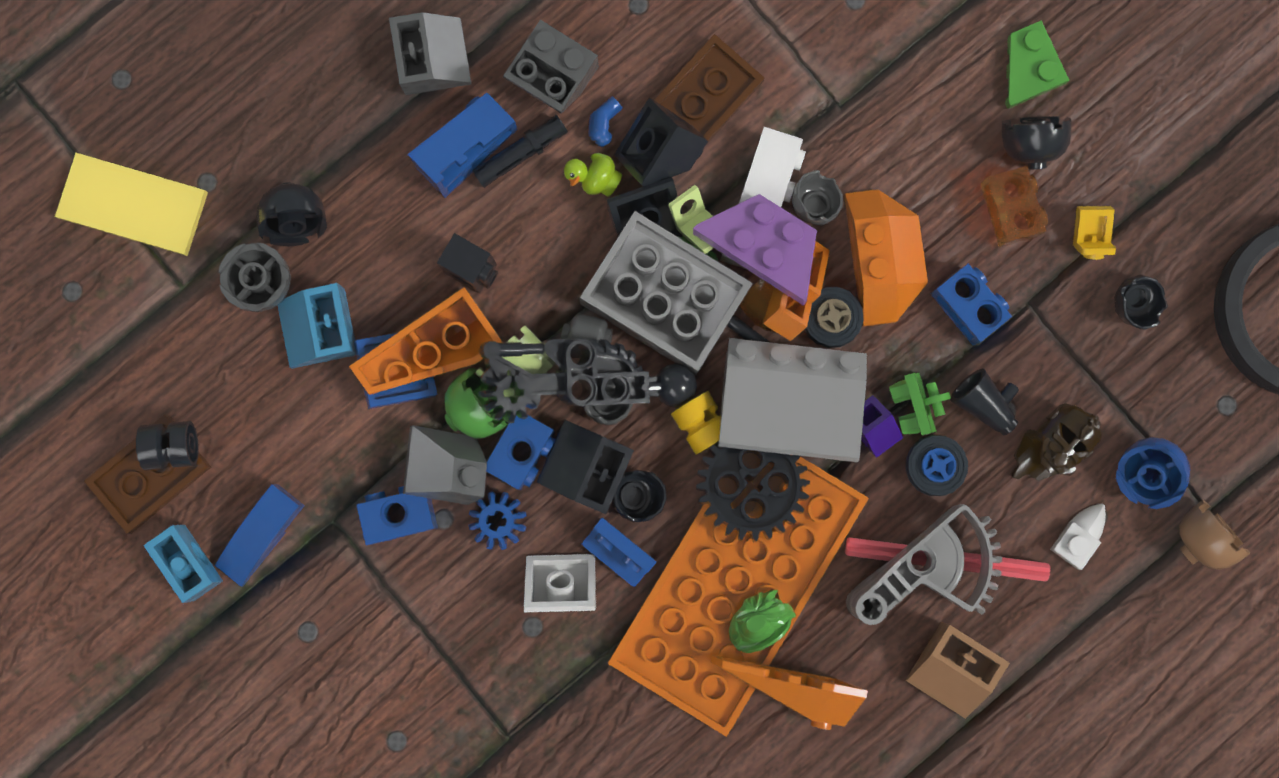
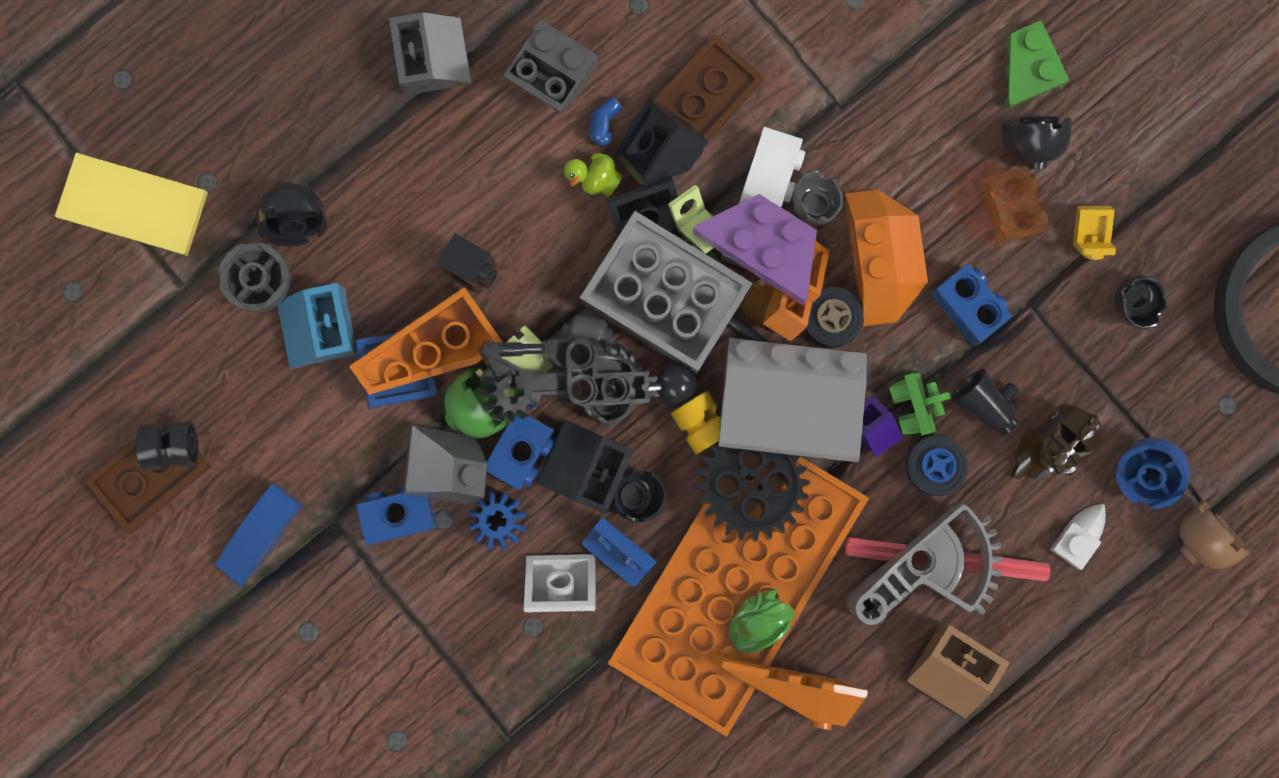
(183, 563): dark azure brick -> none
(463, 144): blue wedge -> none
(515, 154): black pin -> none

